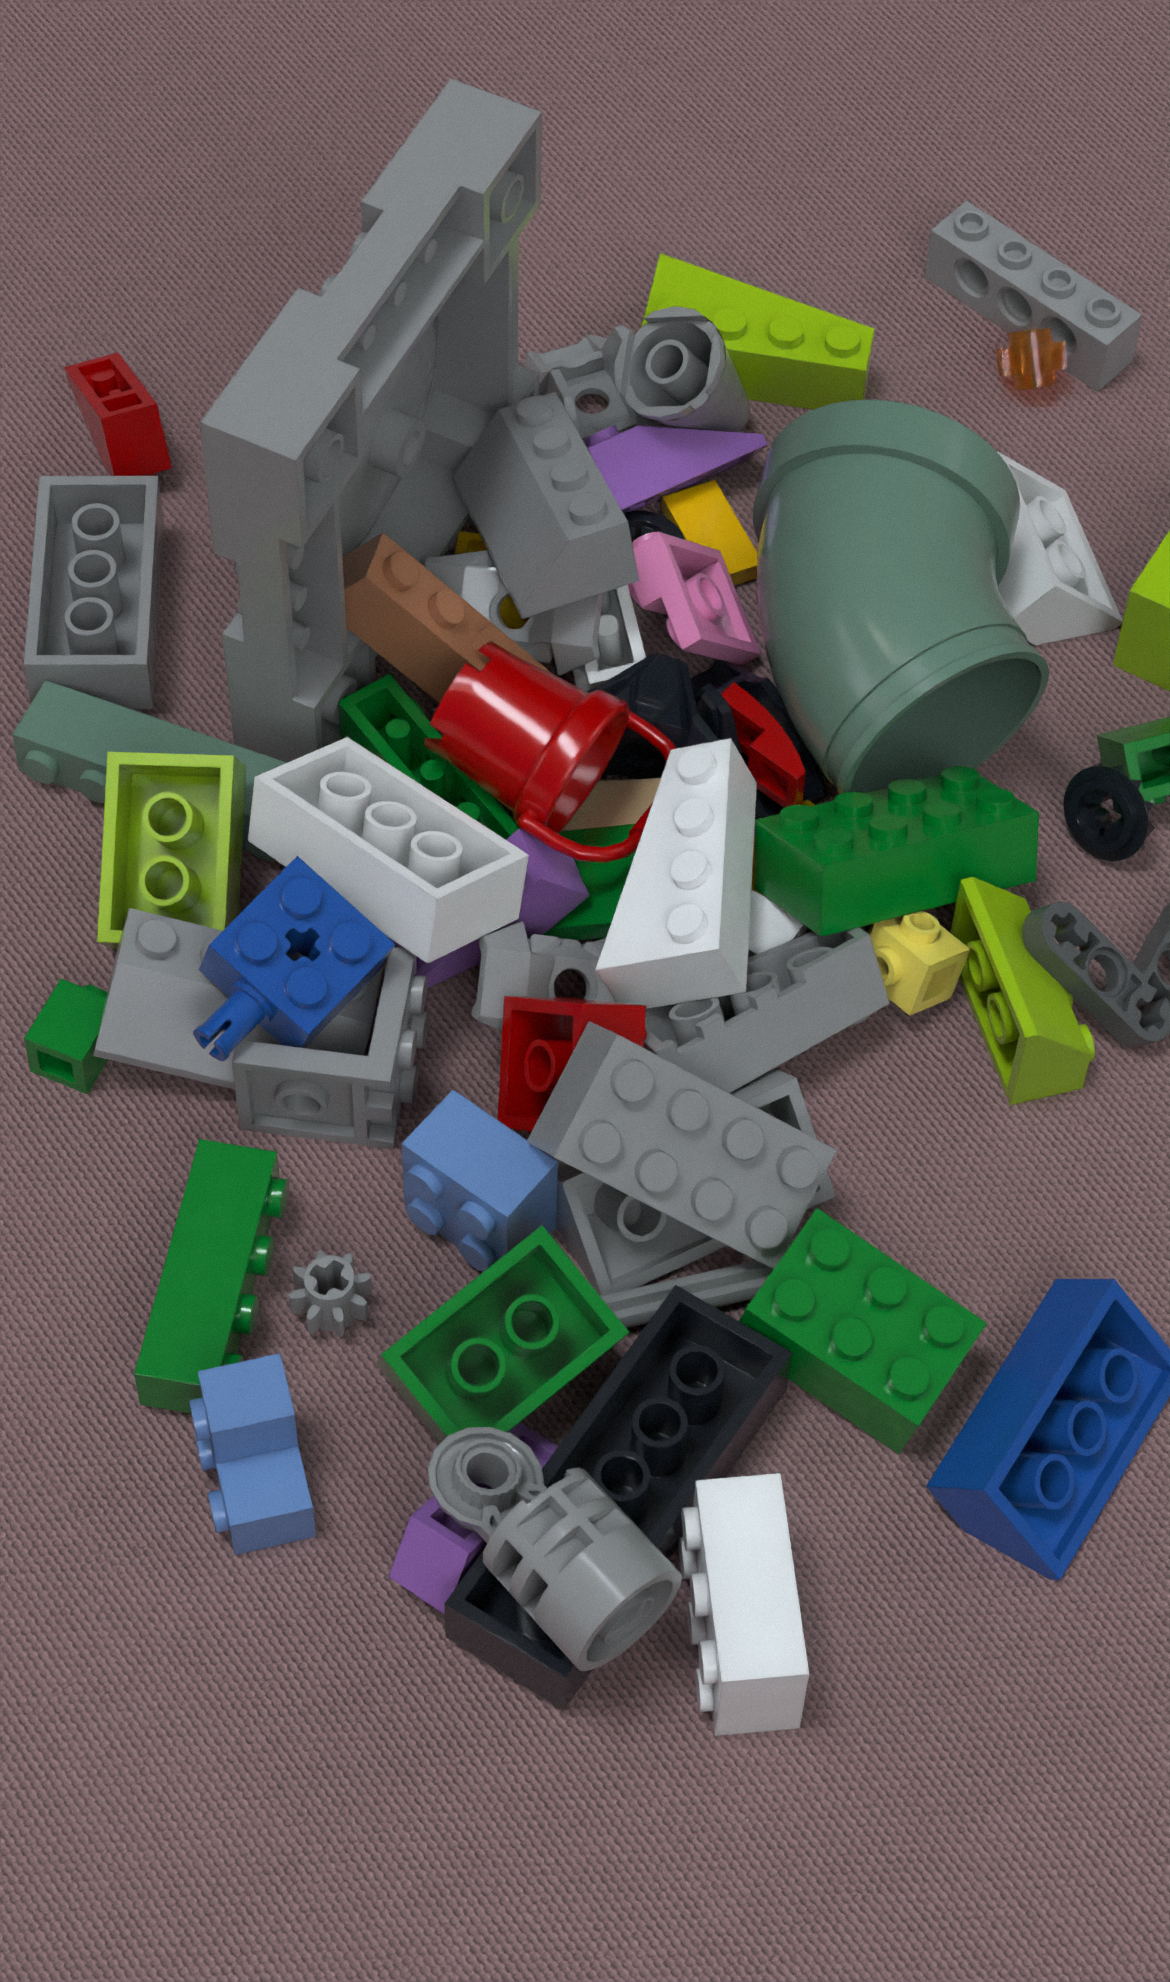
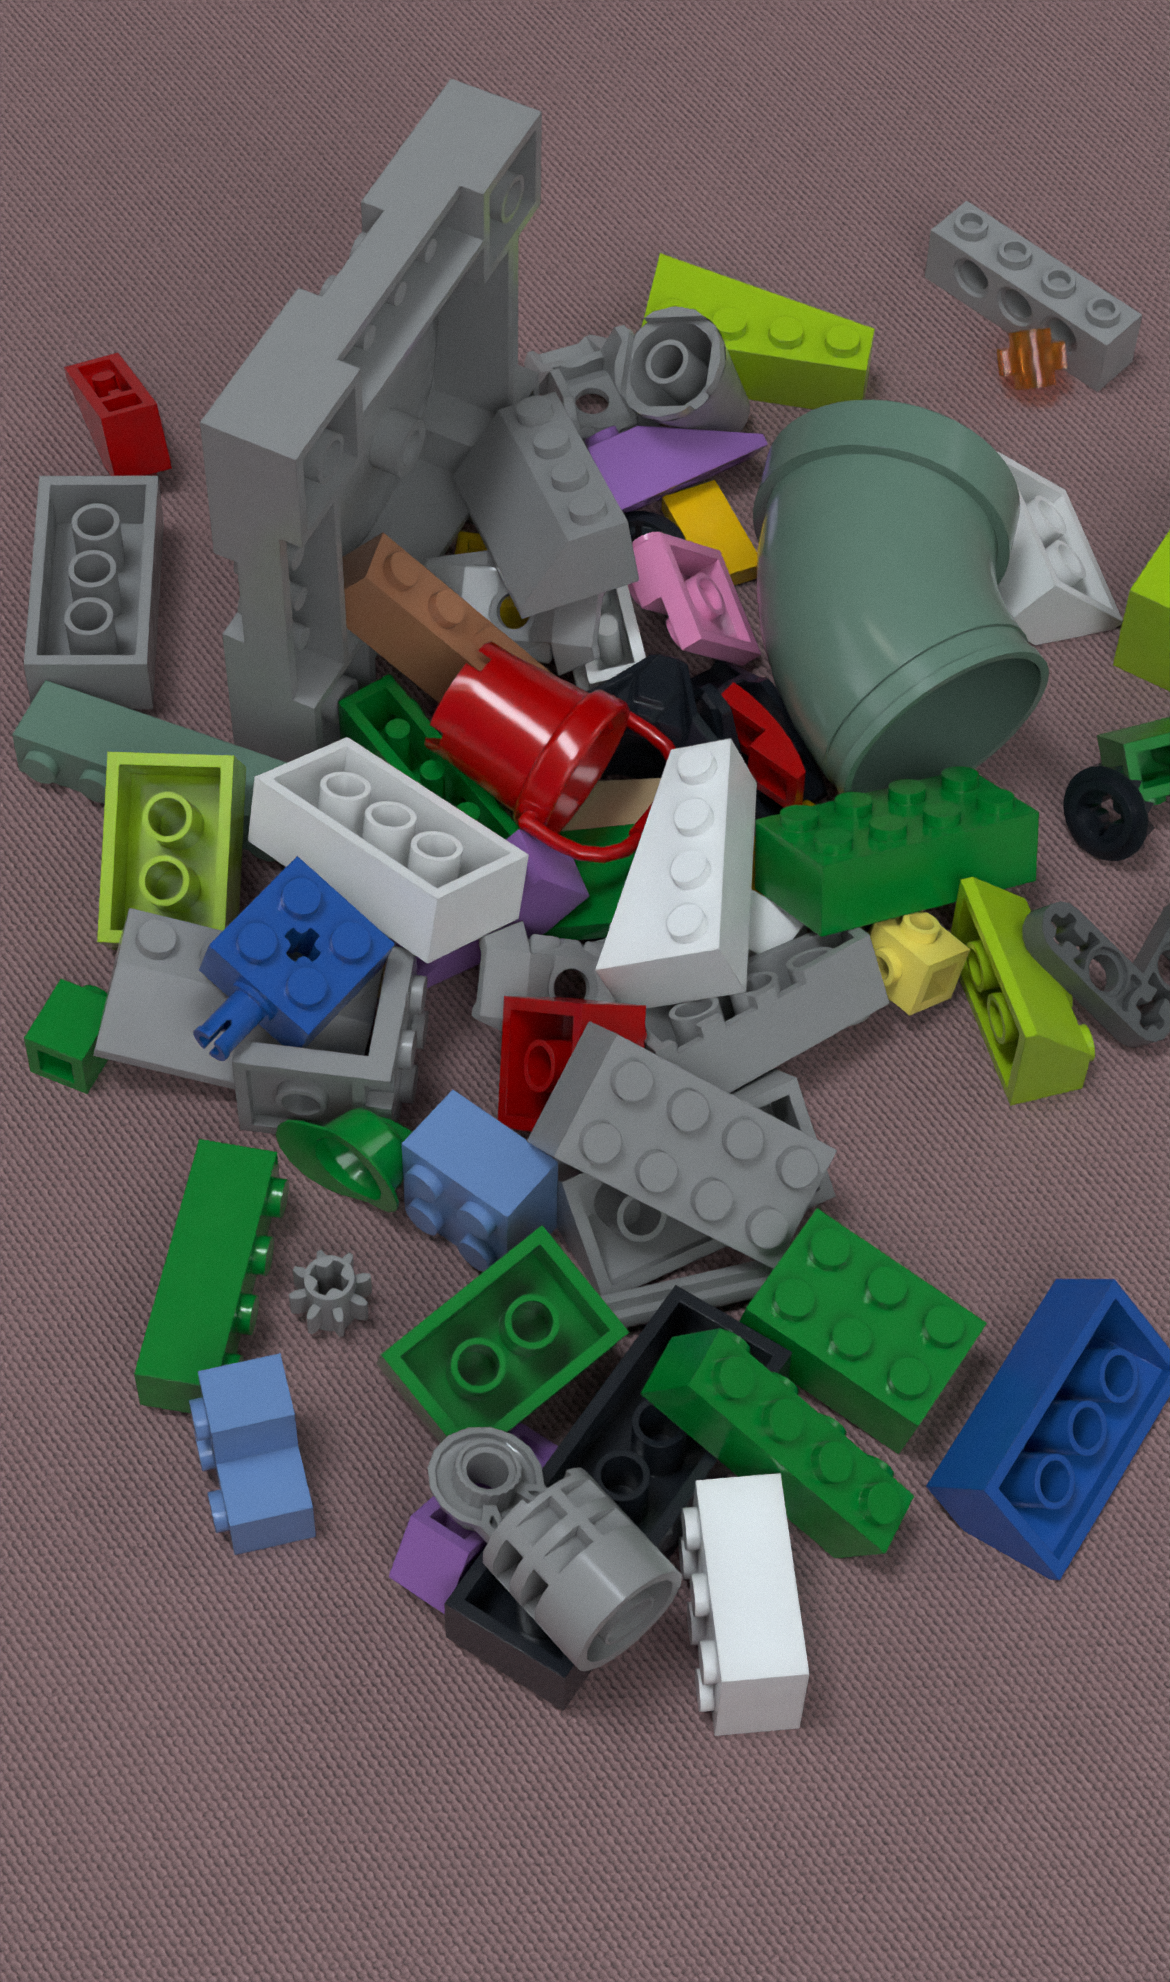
(349, 1155): none -> green piece
(764, 1427): none -> green brick

